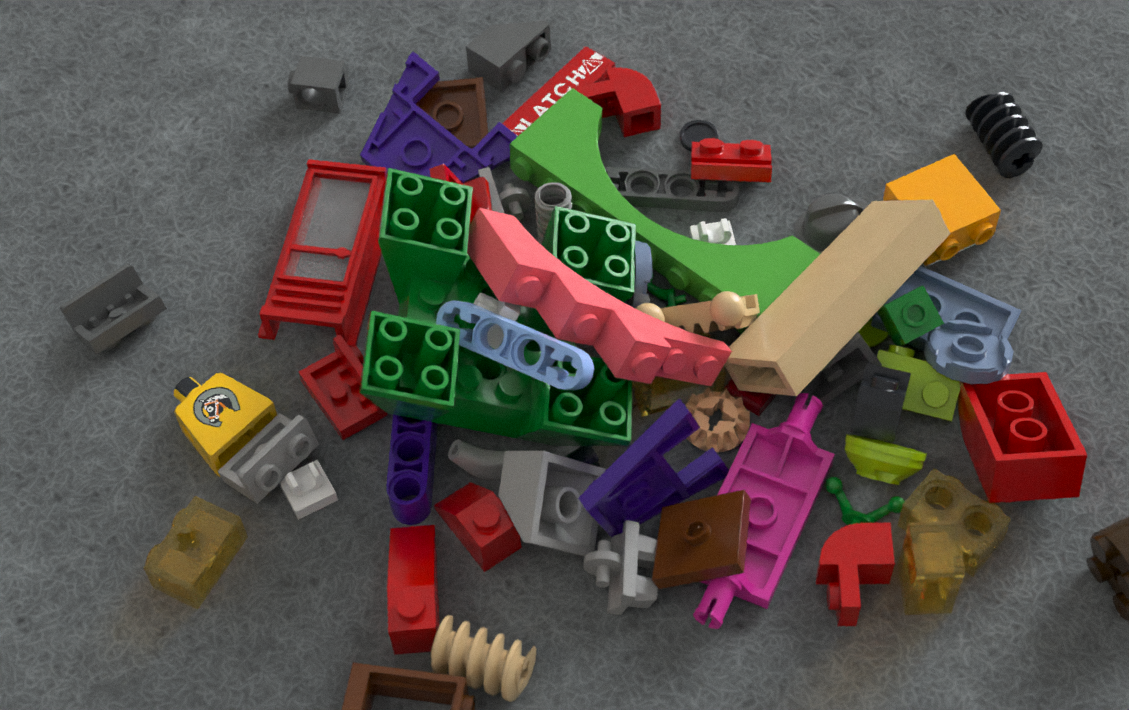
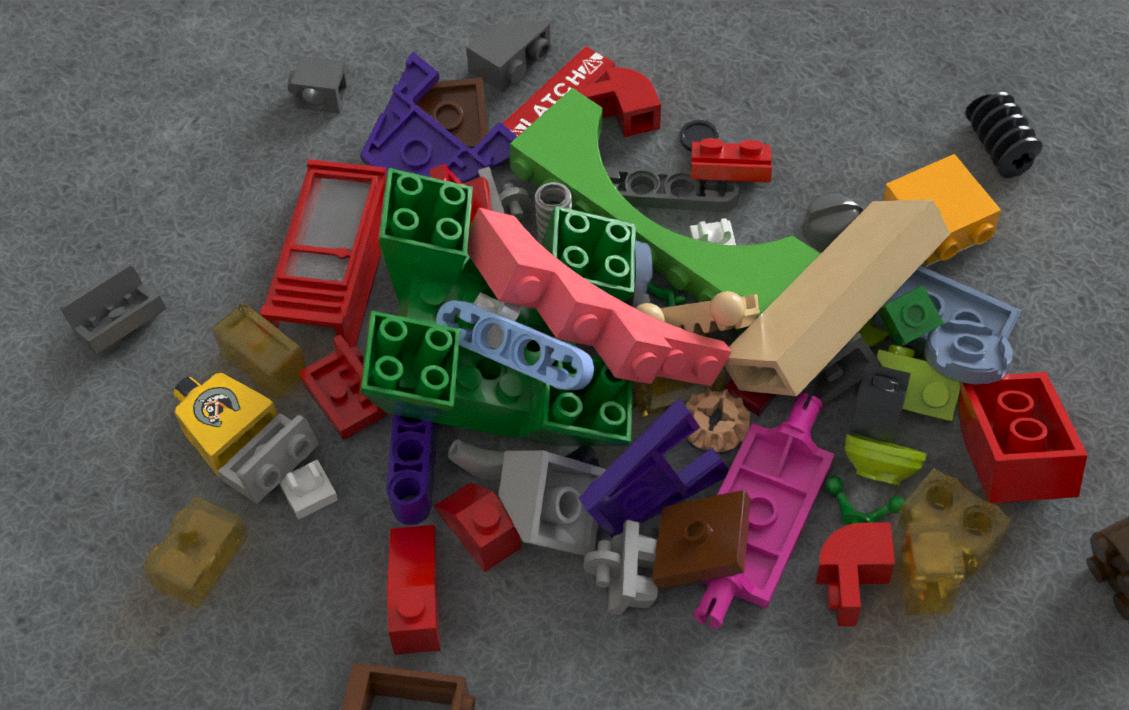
(259, 350): none -> clear yellow panel
(481, 661): tan piece -> none

